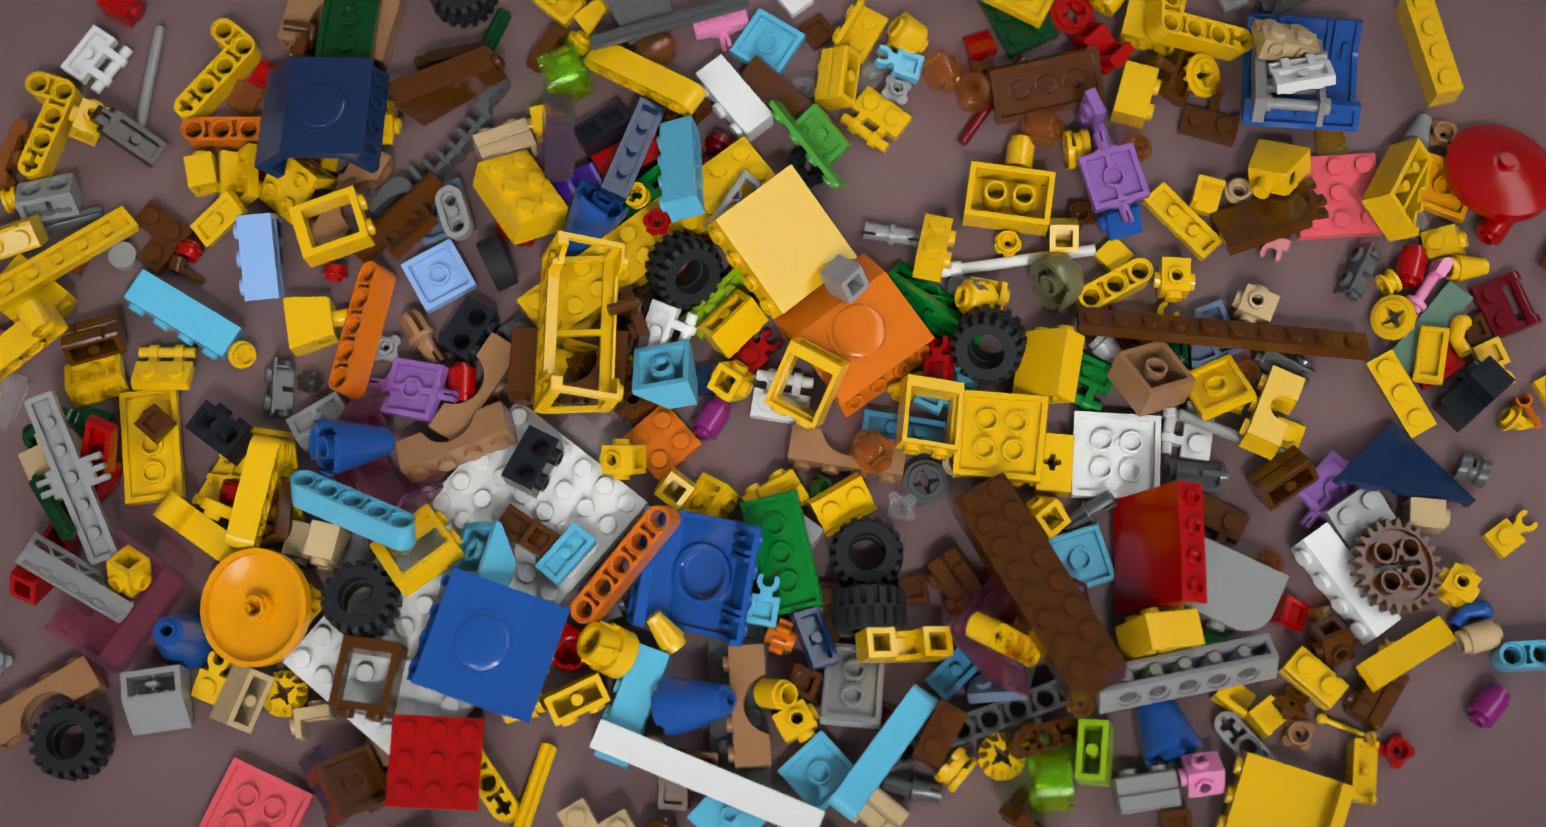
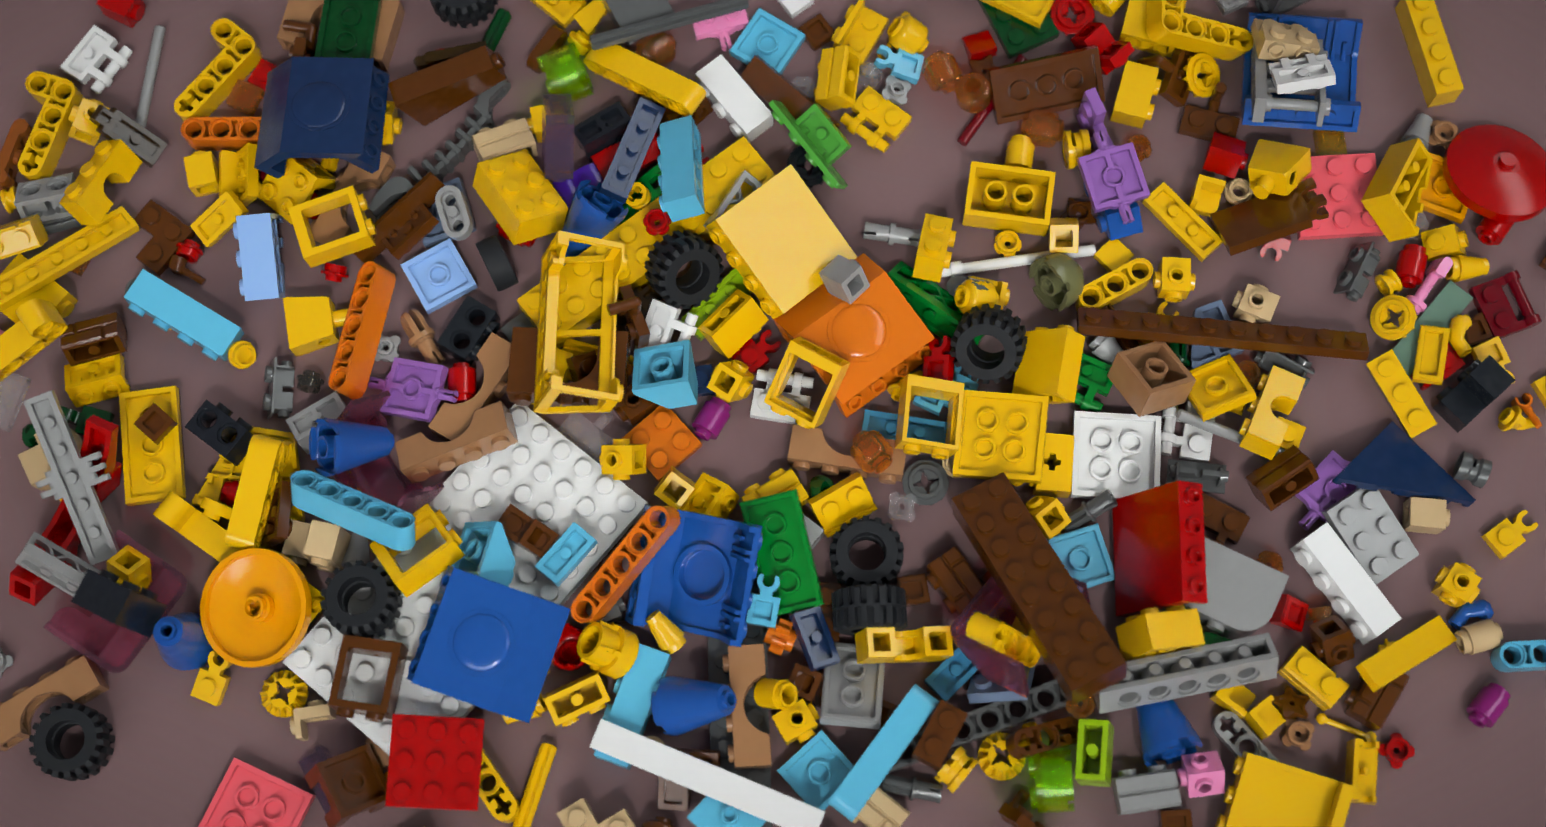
(53, 510): dark green axle -> none
(86, 195): none -> yellow arch
(119, 602): none -> black brick
(123, 256): light grey tile -> none
(157, 699): light grey slope -> none
(164, 374): yellow plate -> none
(242, 698): tan brick -> none
(526, 459): black brick -> none
(717, 142): dark red plate -> none
(1225, 155): none -> red brick
(1402, 594): reddish brown gear -> none

